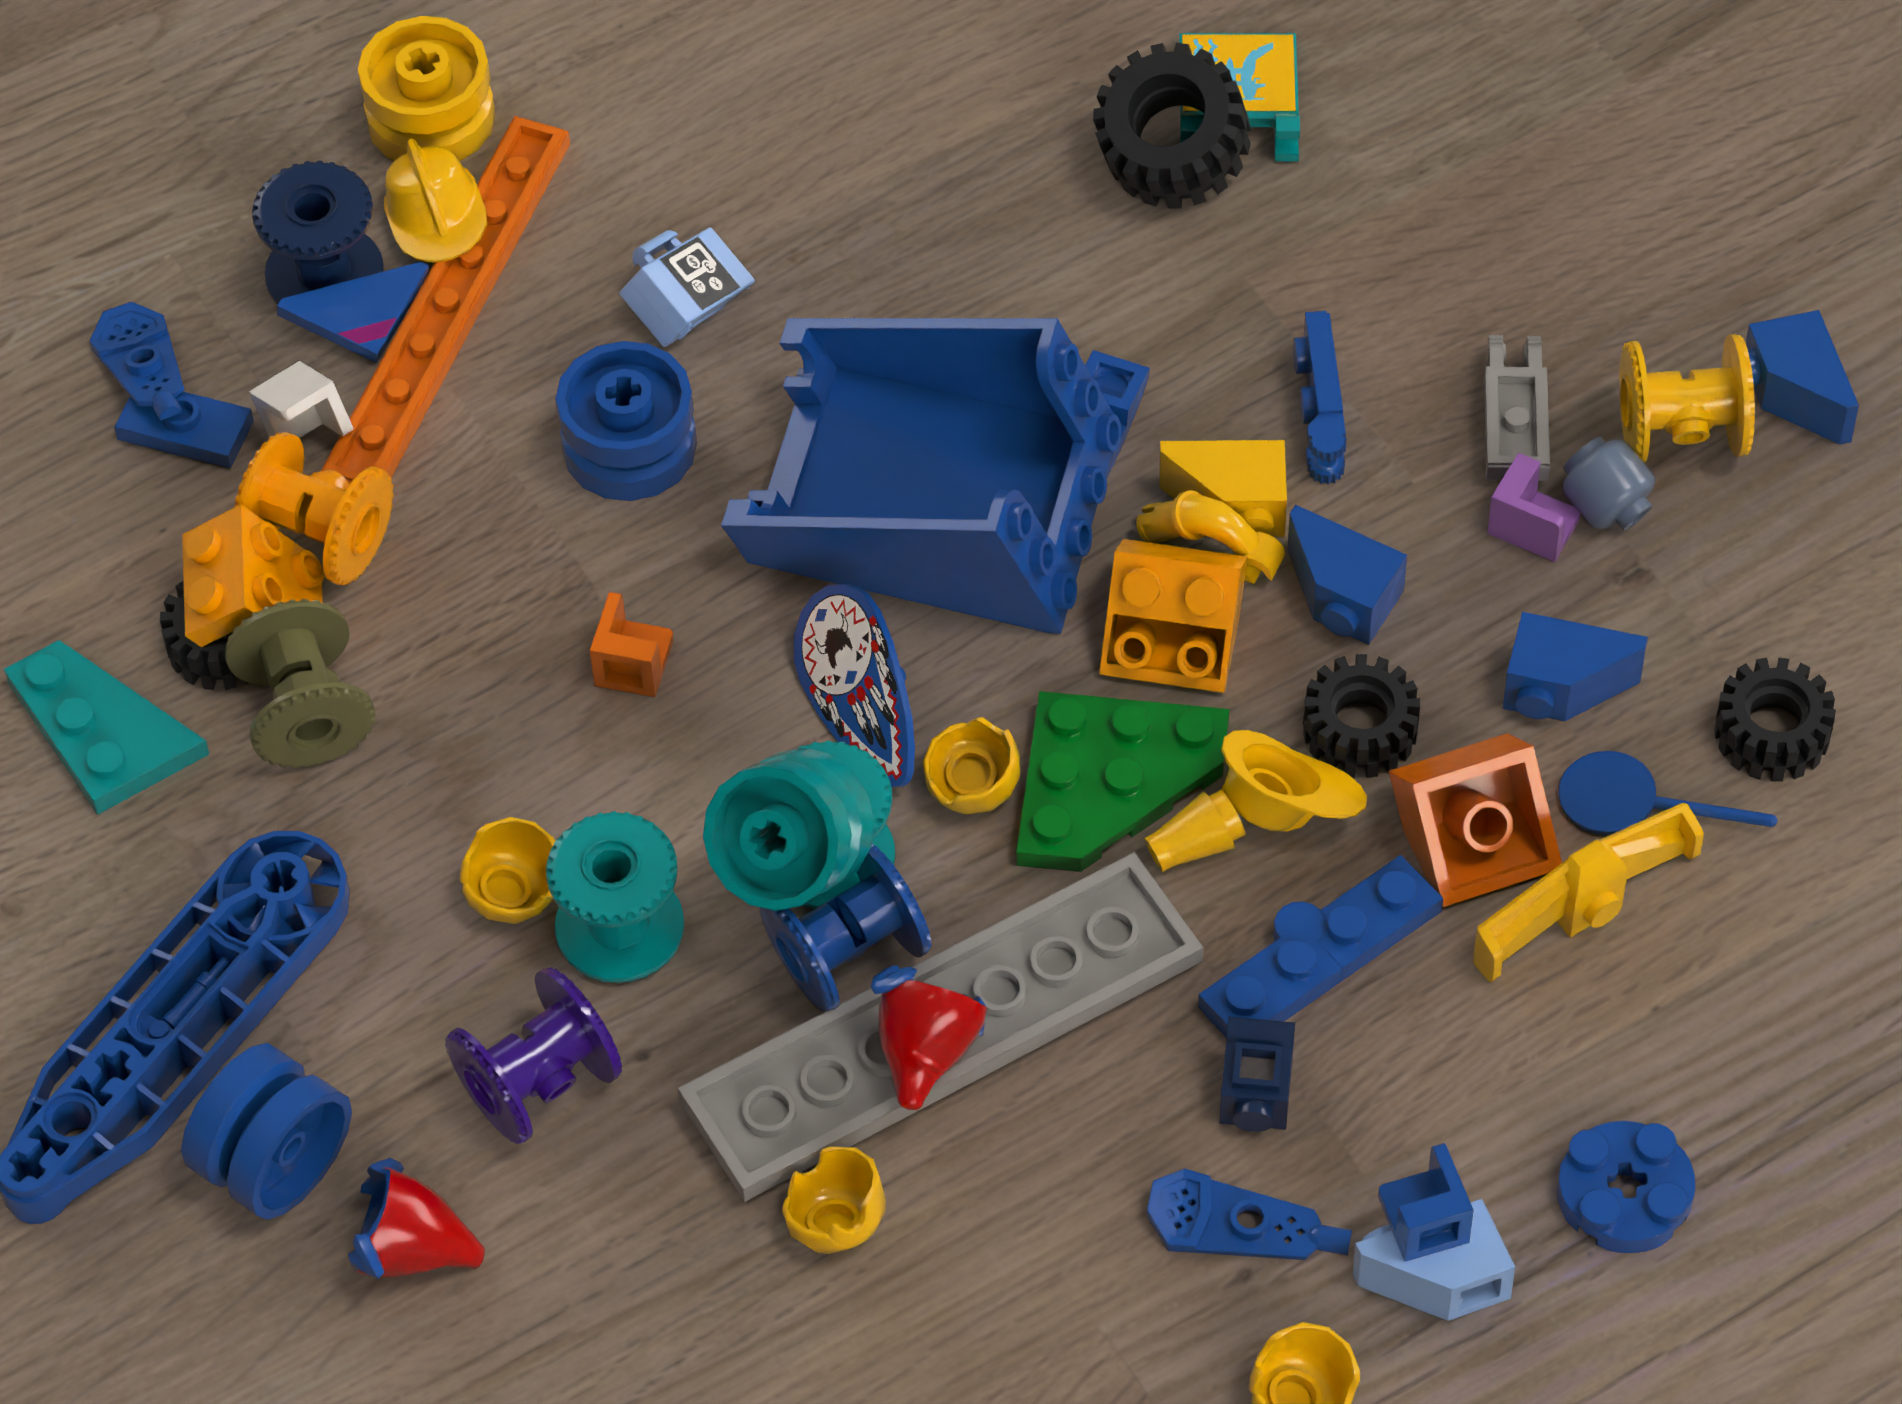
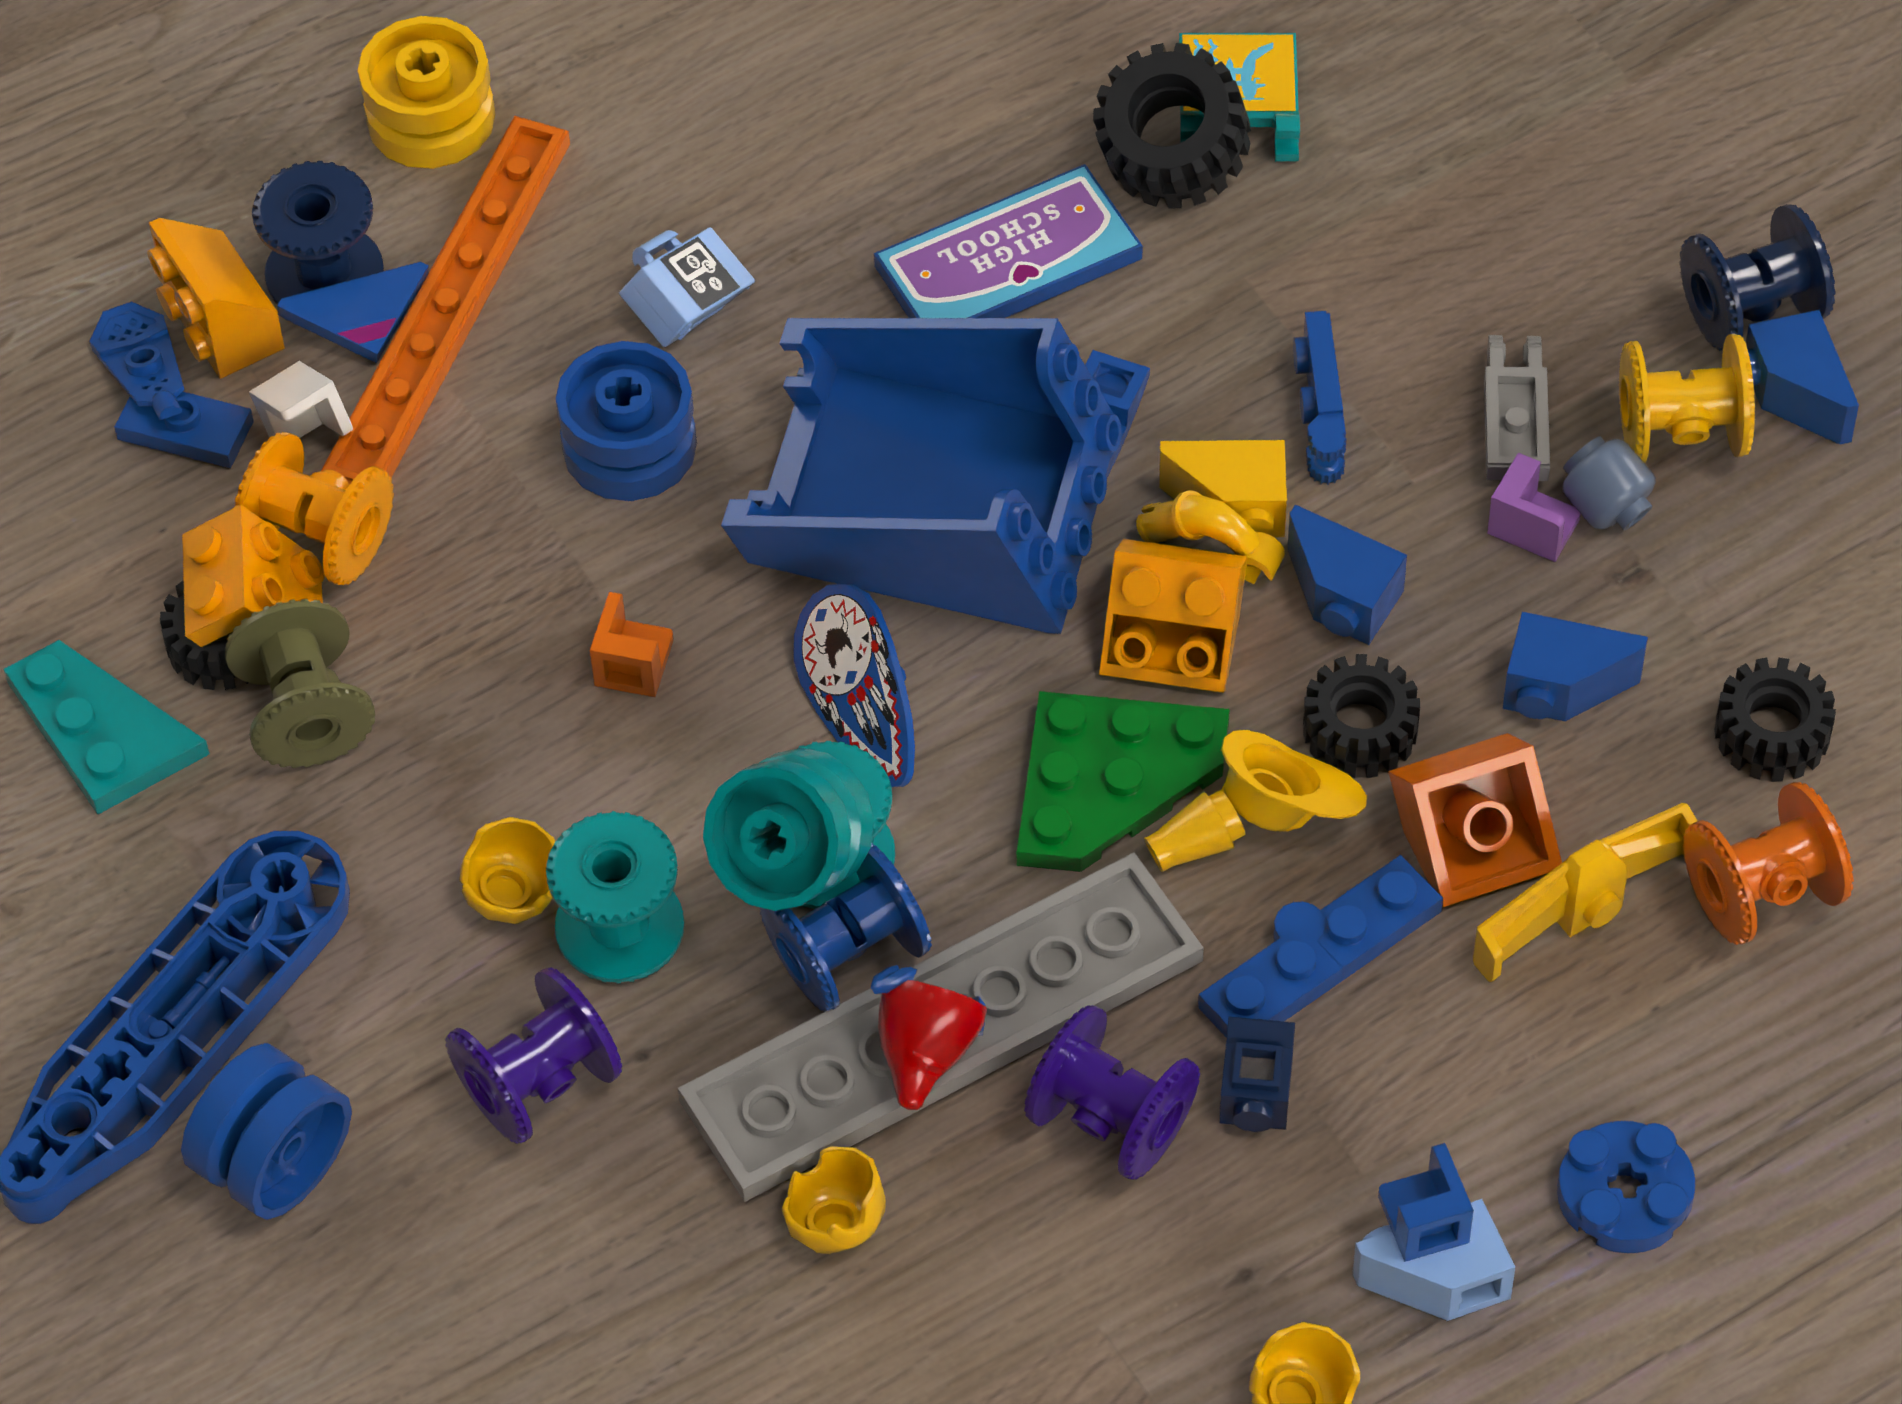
(213, 296): none -> light orange slope
(409, 1228): red hat -> none
(433, 204): yellow piece -> none
(972, 766): yellow hair -> none
(1011, 252): none -> tile
(1105, 1099): none -> dark purple hose
(1215, 1224): blue piece -> none
(1616, 791): blue piece -> none
(1754, 284): none -> dark blue hose
(1772, 867): none -> orange hose

